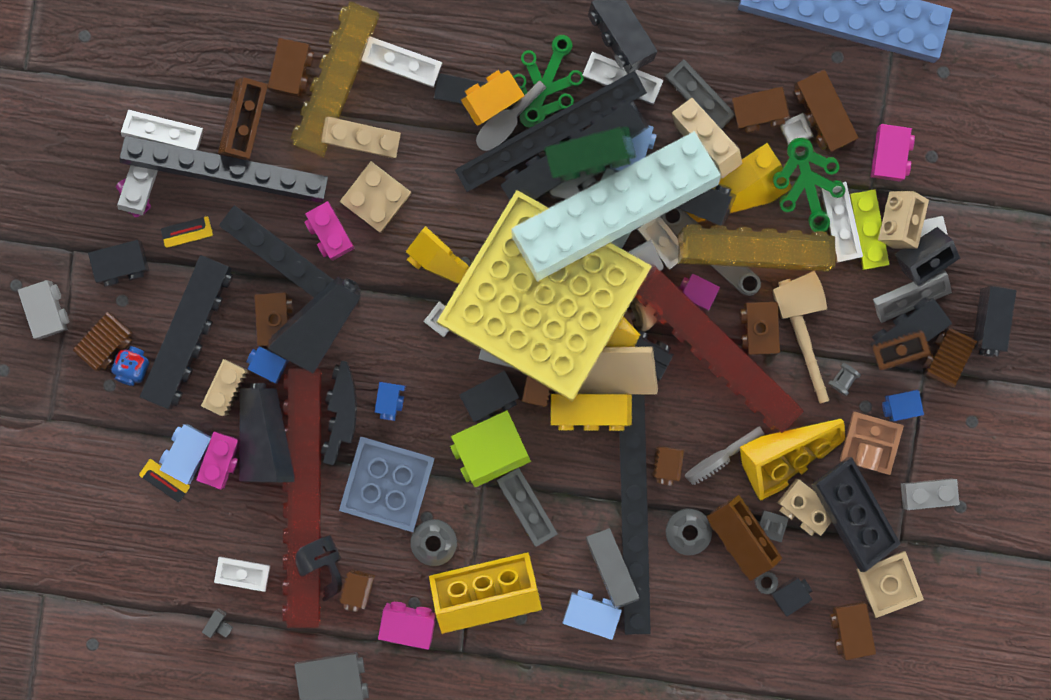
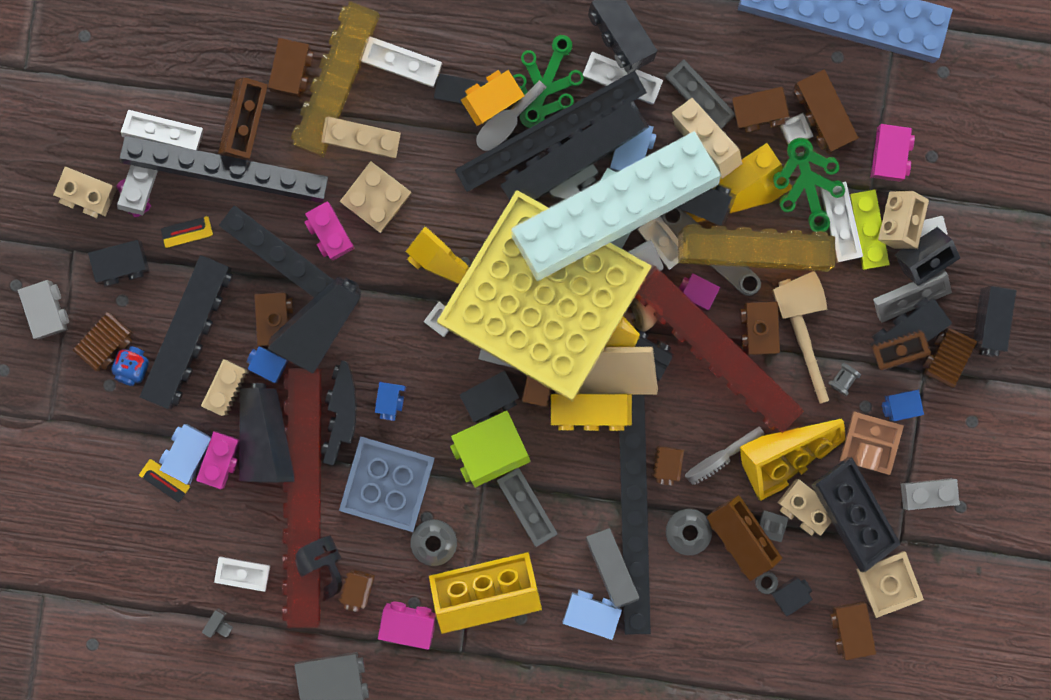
(84, 191): none -> tan brick
(591, 154): dark green brick -> none

